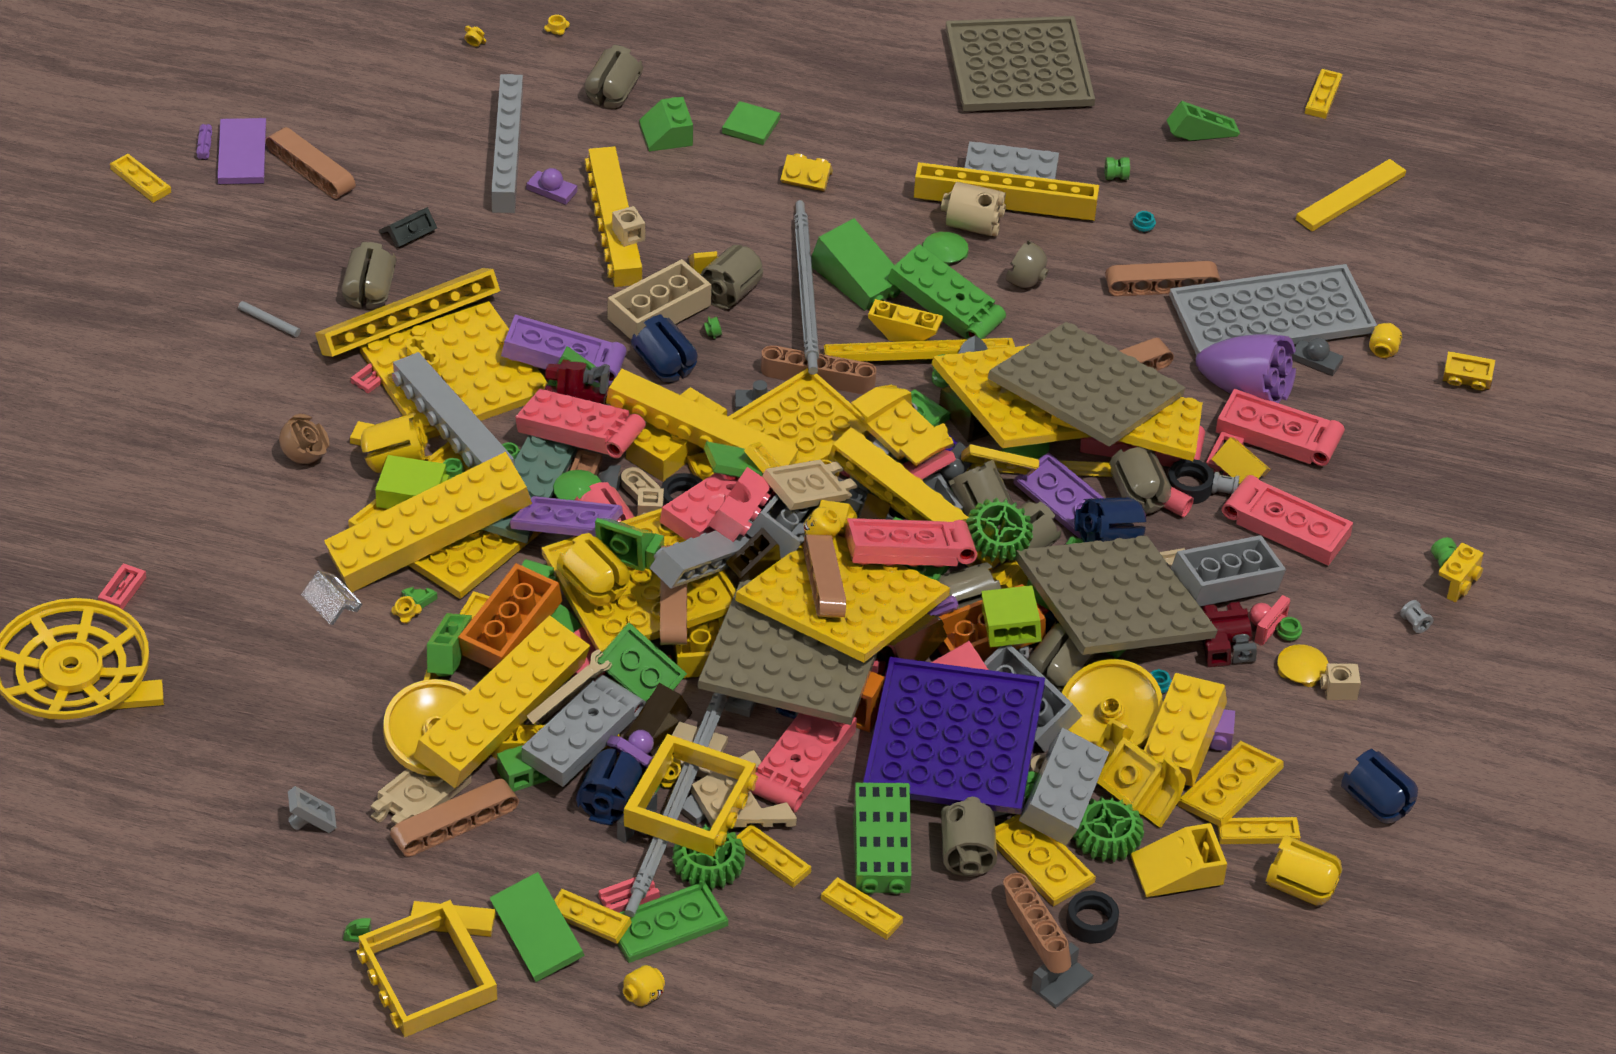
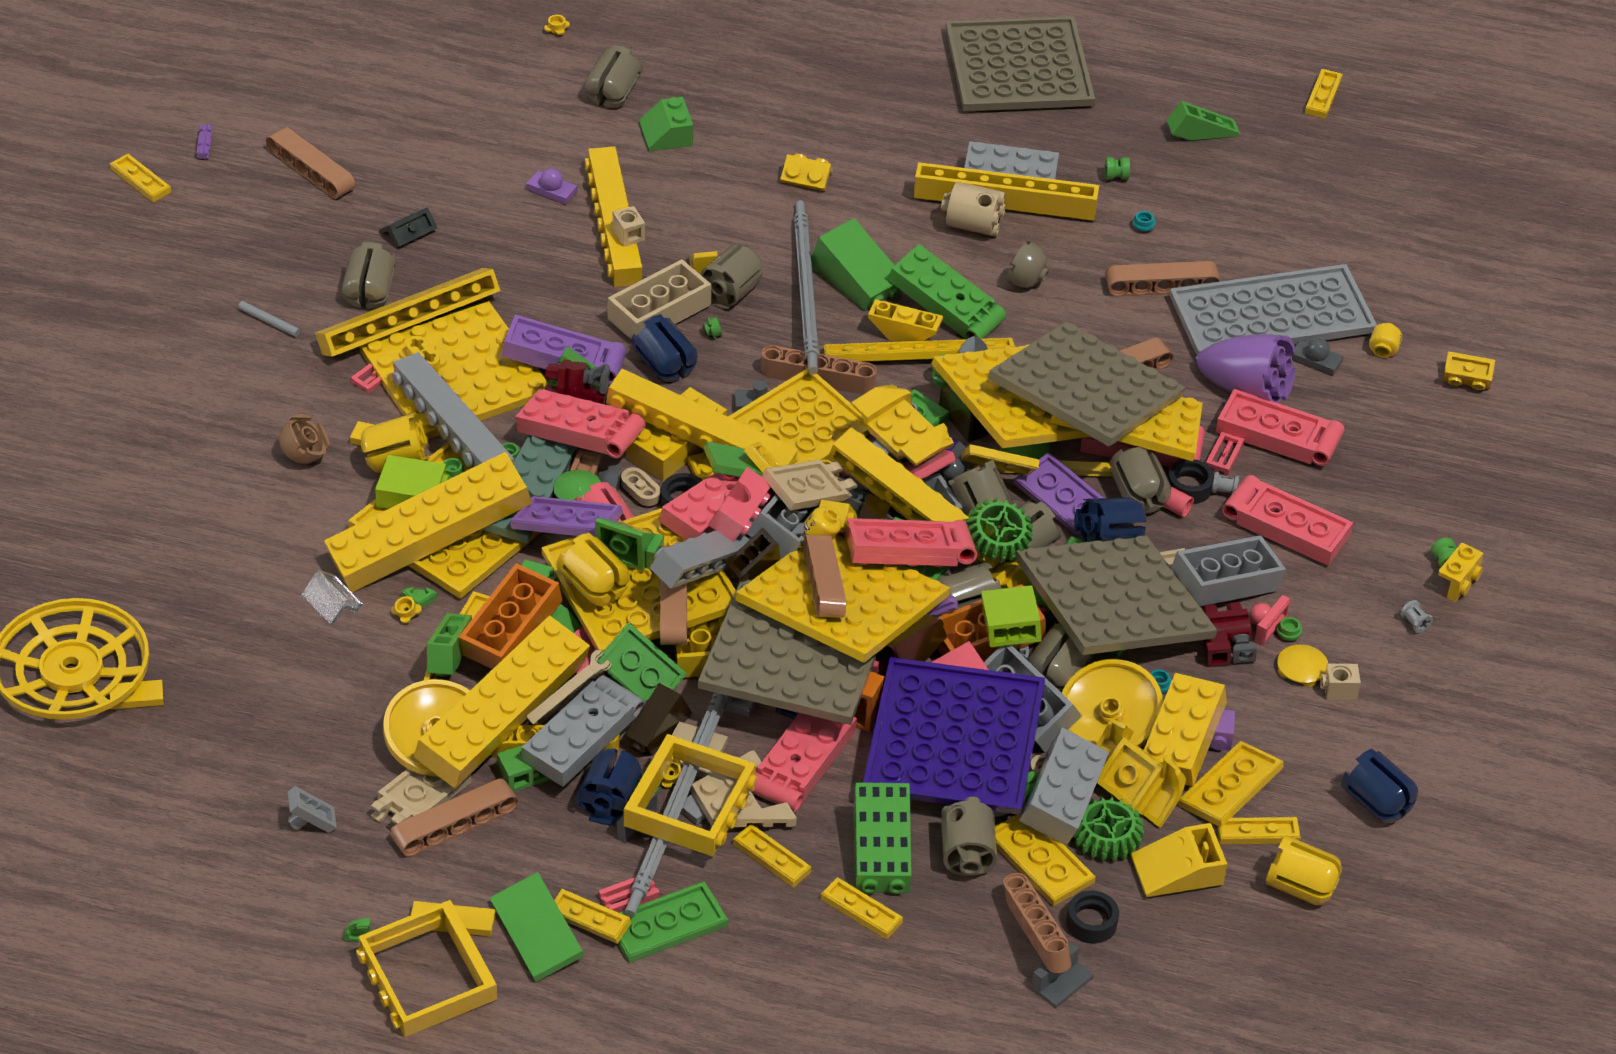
(126, 588): coral tile -> none
(242, 151): medium lavender tile -> none
(474, 36): yellow plate -> none
(507, 143): light grey brick -> none
(638, 745): medium lavender tile -> none
(643, 985): yellow head -> none
(649, 500): tan brick -> none
(714, 870): bright green gear -> none
(751, 123): bright green tile -> none
(947, 246): bright green dish -> none
(1239, 461): yellow panel -> none
(1350, 195): yellow tile -> none

